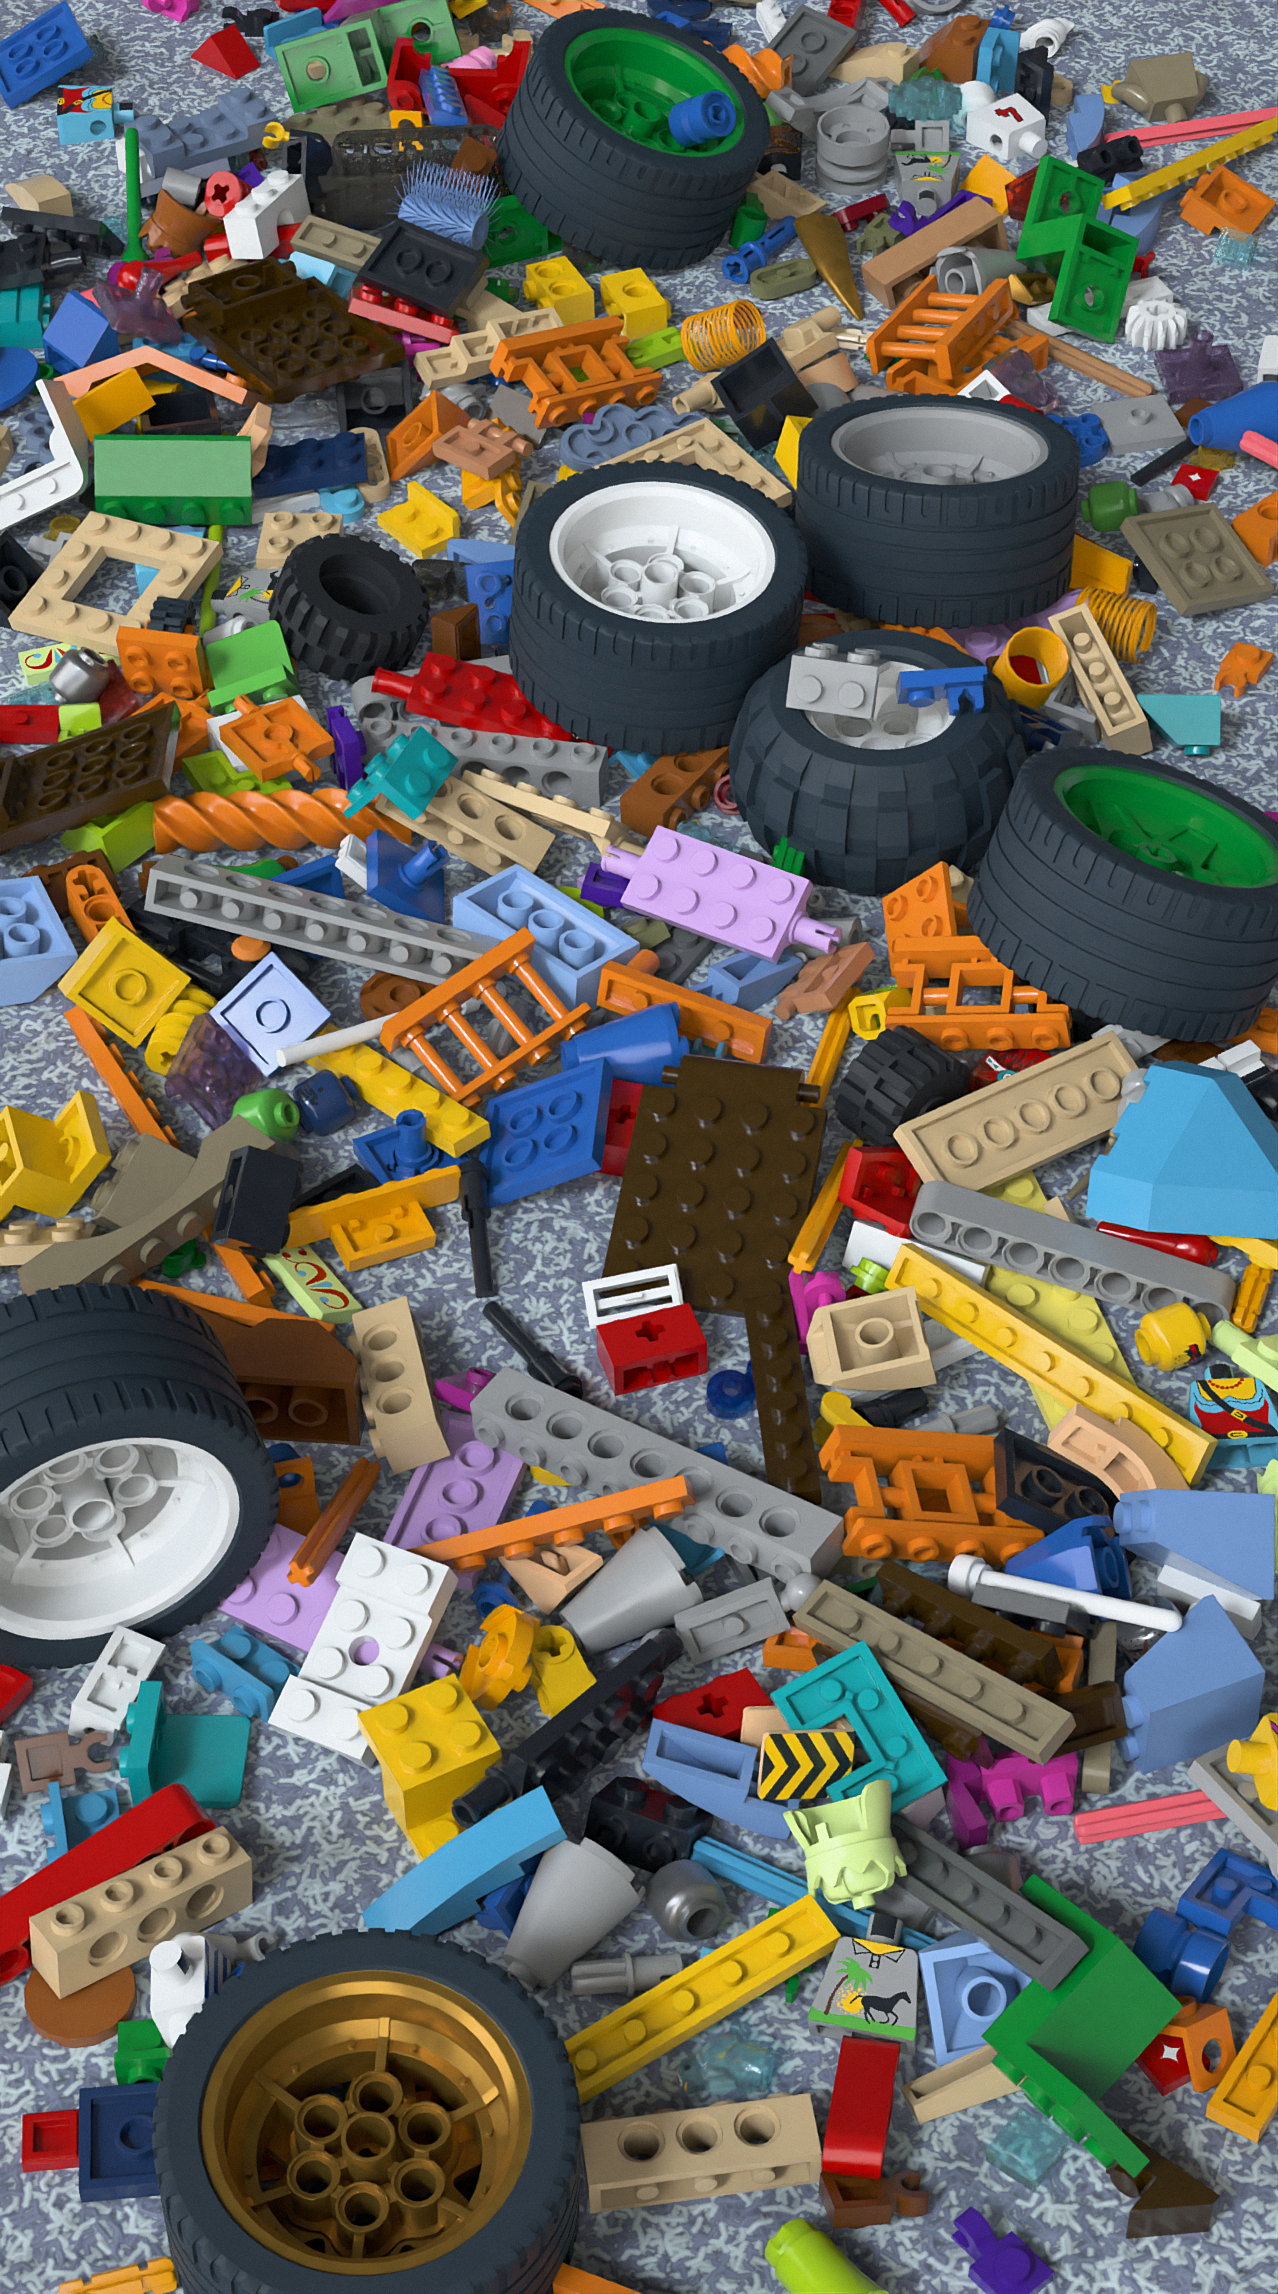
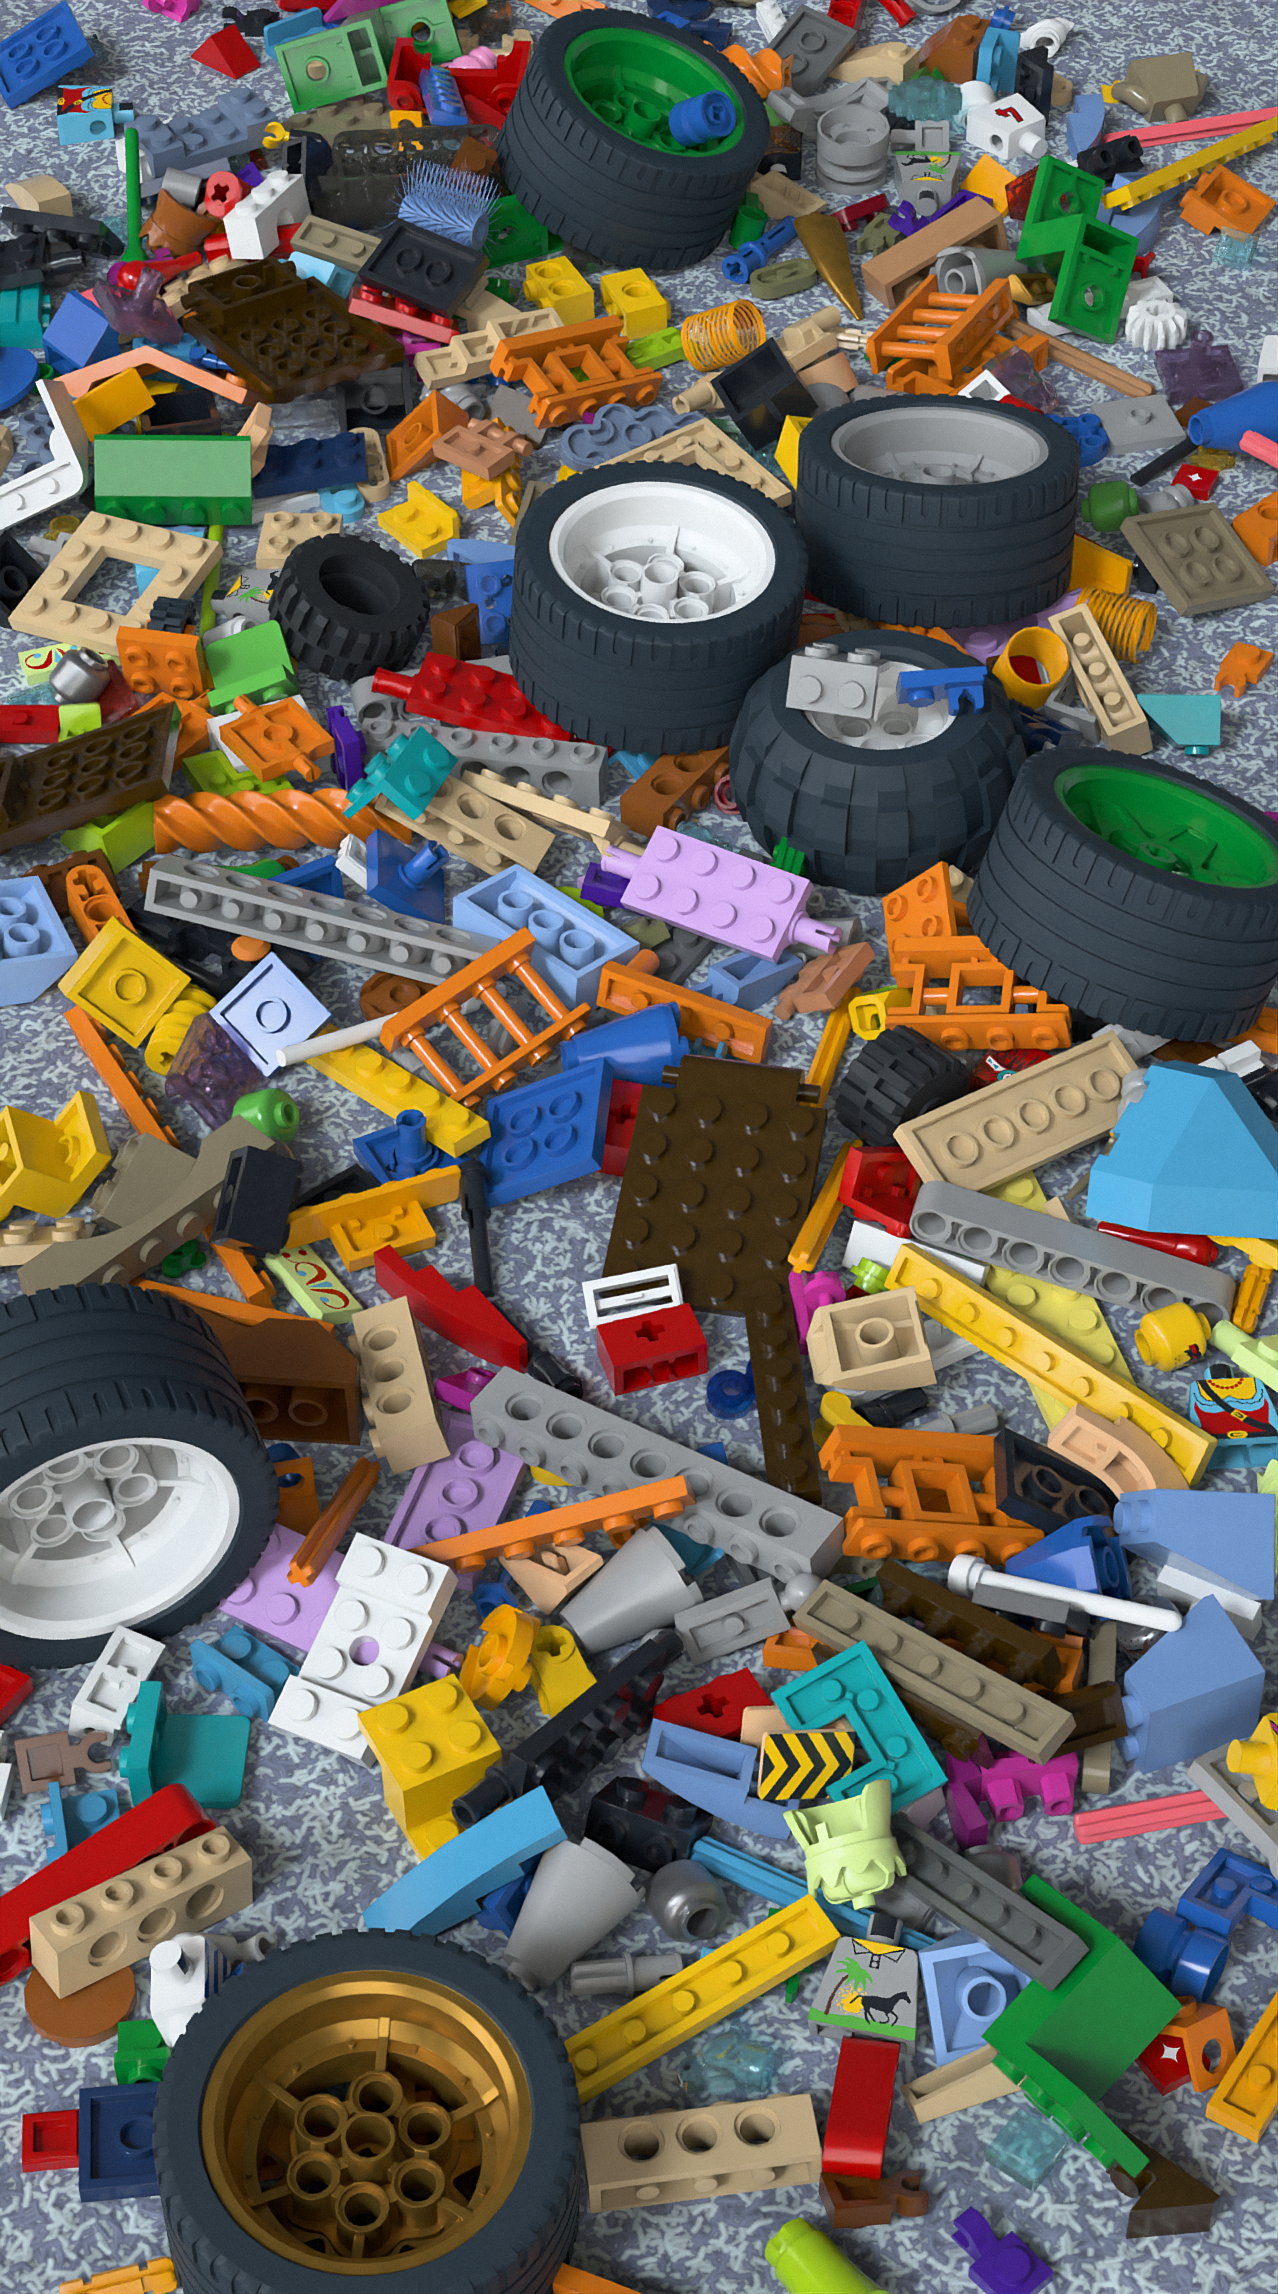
(325, 1102): dark blue head -> none
(459, 1317): none -> red slope

